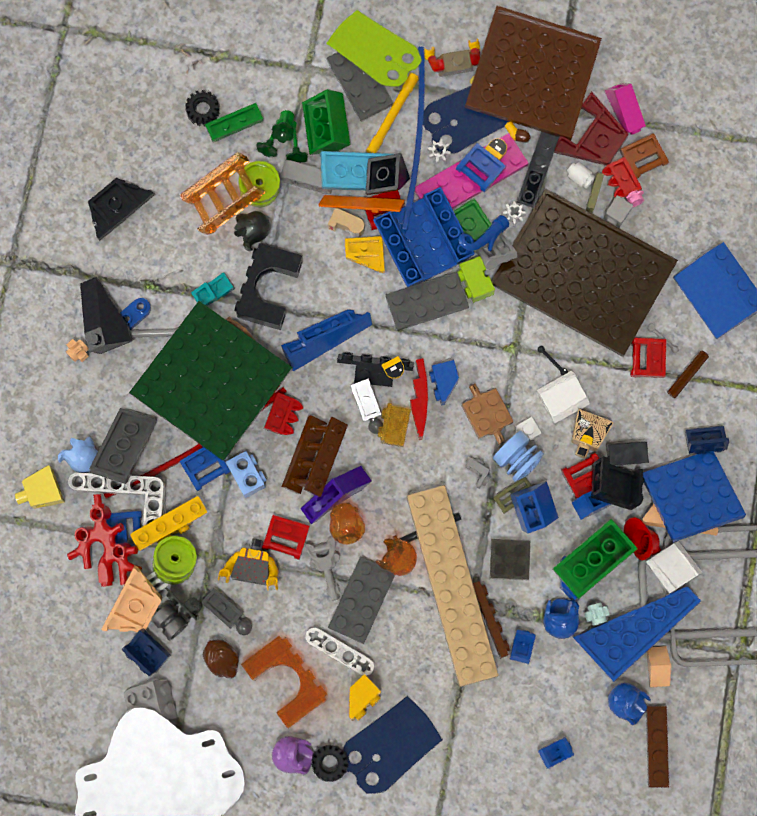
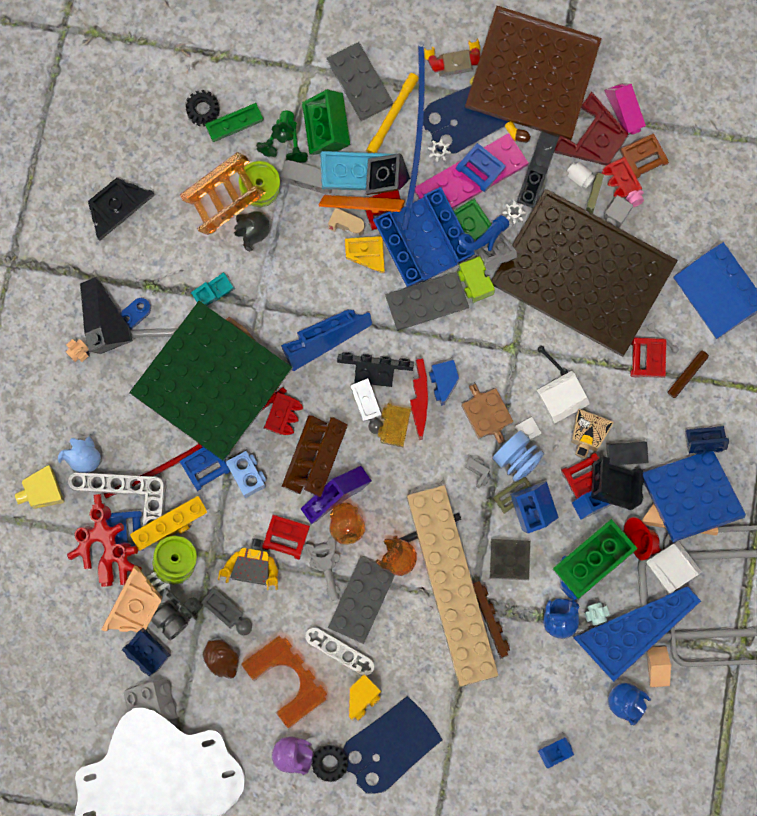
(123, 446): dark grey plate -> none
(266, 260): black arch -> none
(369, 43): lime piece -> none
(394, 368): tile -> none
(497, 148): tile -> none
(522, 646): blue bracket -> none
(657, 747): reddish brown plate -> none

